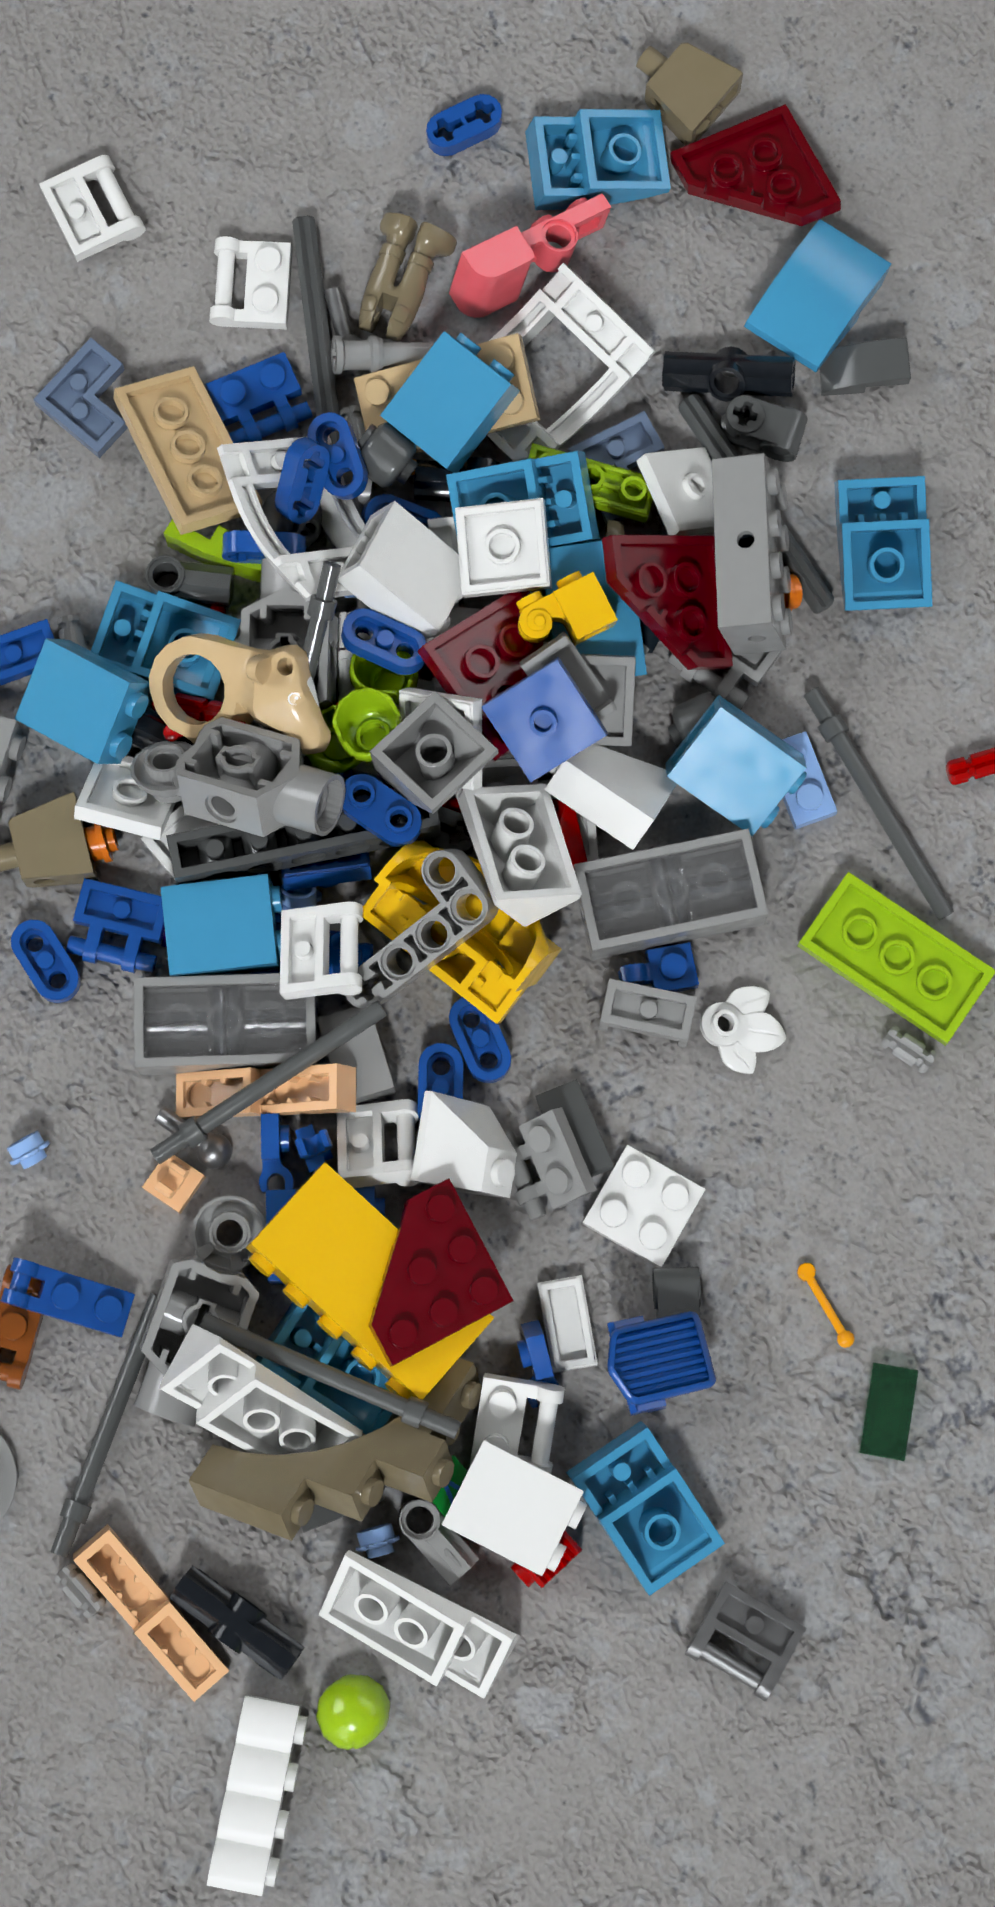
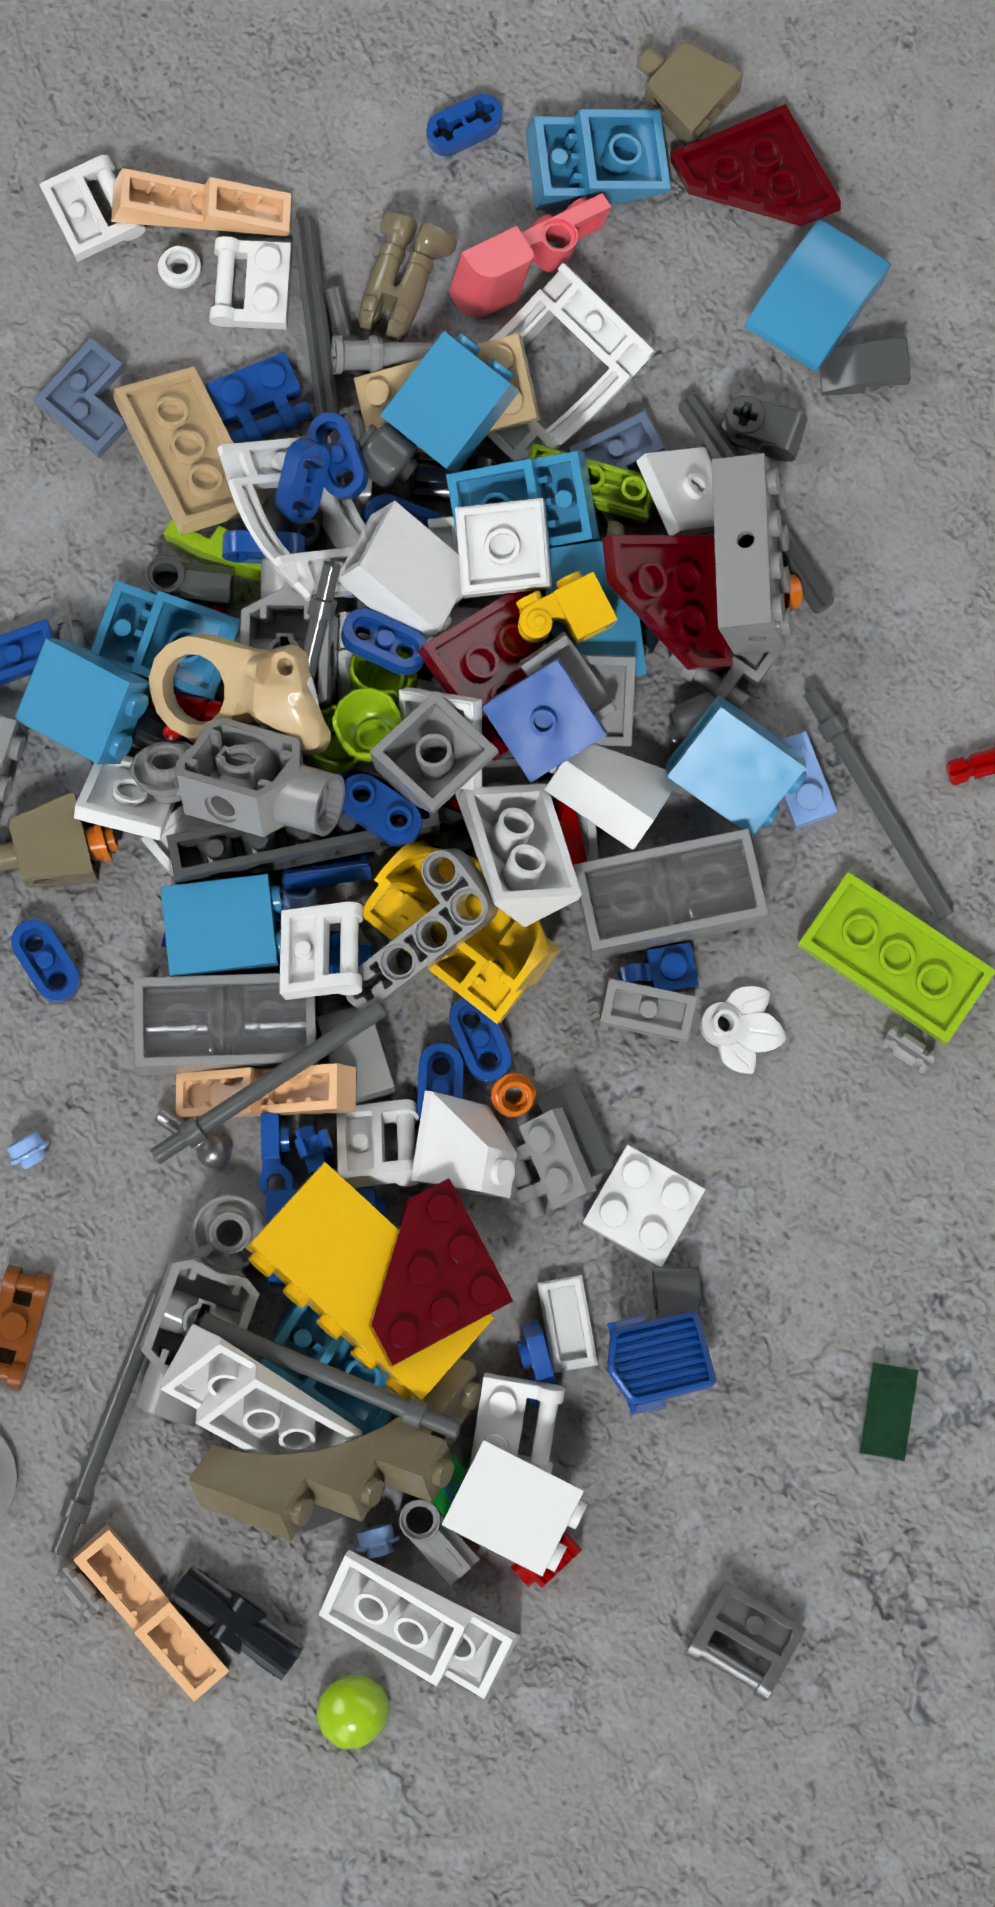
(69, 1298): blue plate -> none
(121, 912): blue plate -> none
(173, 257): none -> white plate
(174, 1183): light nougat tile -> none
(186, 204): none -> light nougat slope
(255, 1794): white brick -> none
(517, 1106): none -> orange plate
(645, 1507): dark azure slope -> none
(753, 373): black piece -> none
(806, 1273): light orange hinge -> none
(883, 543): dark azure slope -> none

